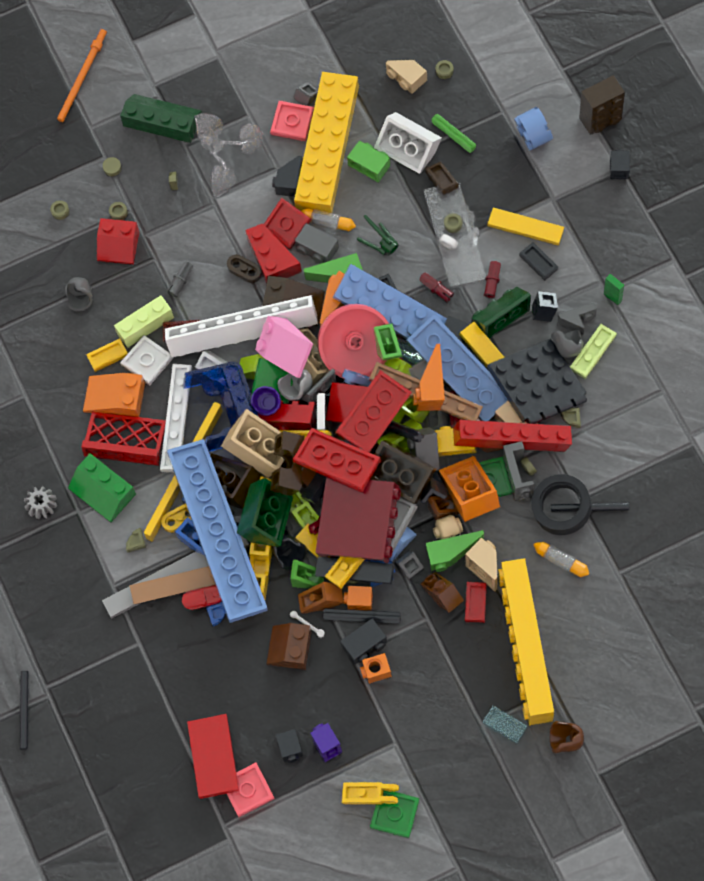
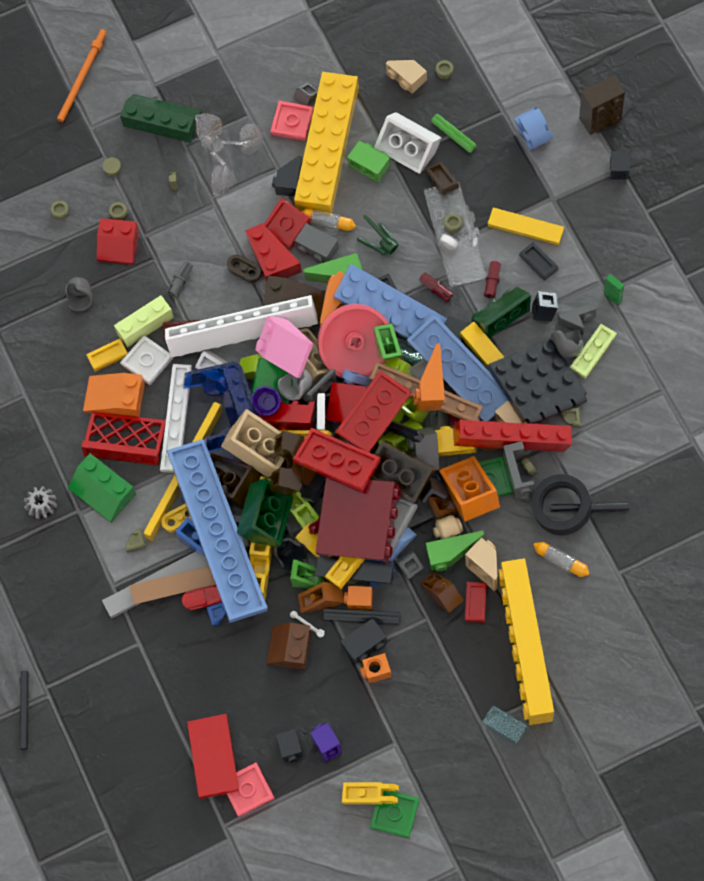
(558, 735): reddish brown hair -> none

